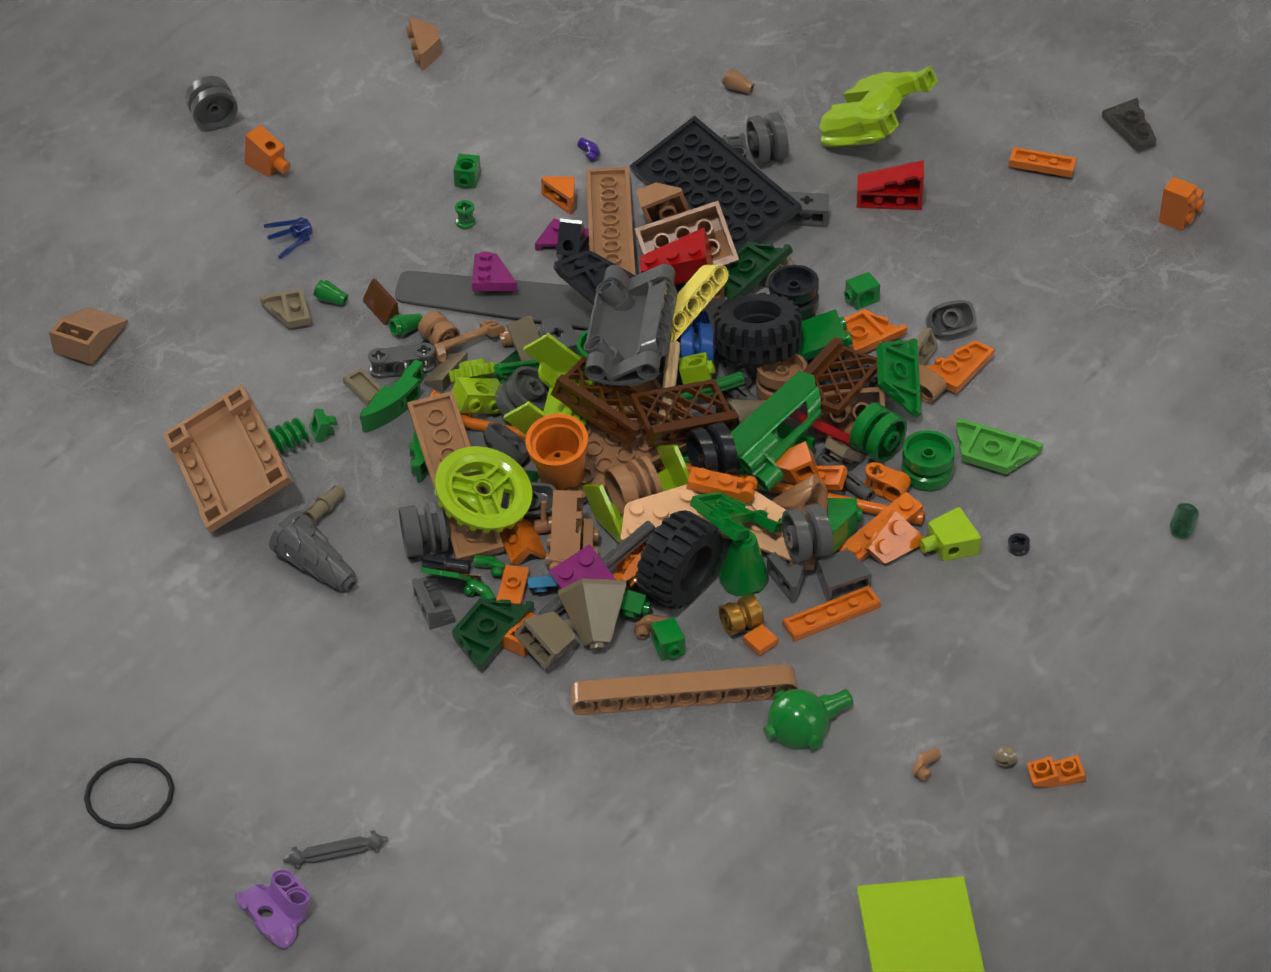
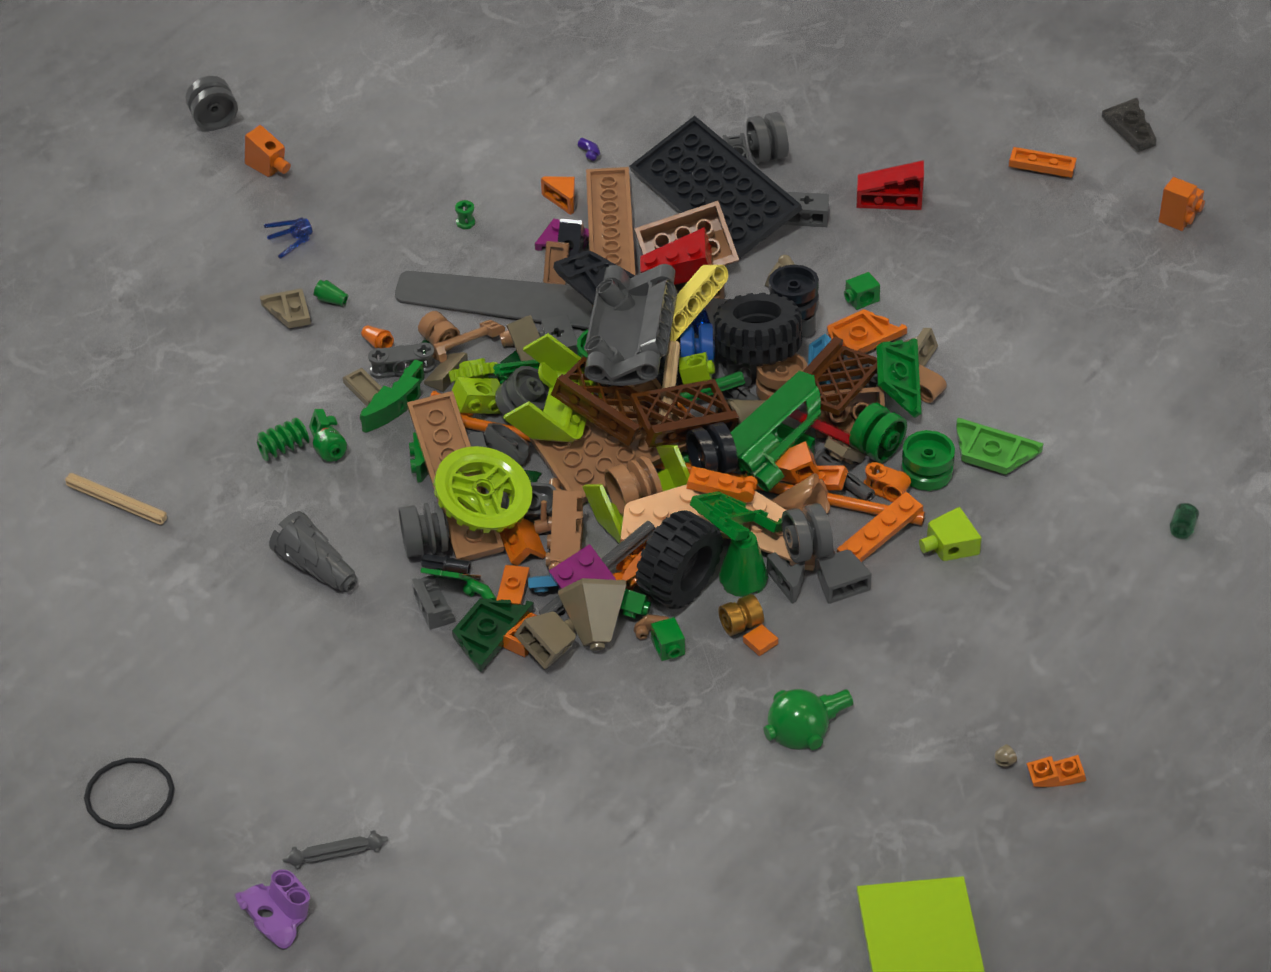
(85, 334): medium nougat slope -> none
(116, 498): none -> tan axle
(227, 458): medium nougat slope -> none
(325, 503): dark tan pin -> none
(329, 444): none -> green head
(377, 337): none -> orange cone
(380, 302): reddish brown slope -> none
(404, 324): green cone -> none
(424, 42): medium nougat slope -> none
(467, 170): green brick -> none
(491, 274): magenta wing -> none
(495, 564): green arm -> none
(554, 252): none -> medium nougat tile
(560, 436): orange piece -> none
(590, 534): medium nougat plate -> none
(661, 201): medium nougat slope -> none
(681, 689): medium nougat beam -> none
(735, 81): medium nougat cone -> none
(753, 266): dark green wing -> none
(820, 331): green panel -> none
(831, 613): orange tile -> none
(843, 519): green slope -> none
(871, 108): lime animal -> none
(893, 539): orange wing -> none
(923, 760): medium nougat arm -> none
(951, 317): dark grey piece -> none
(962, 364): orange wing -> none
(1022, 546): black bush -> none

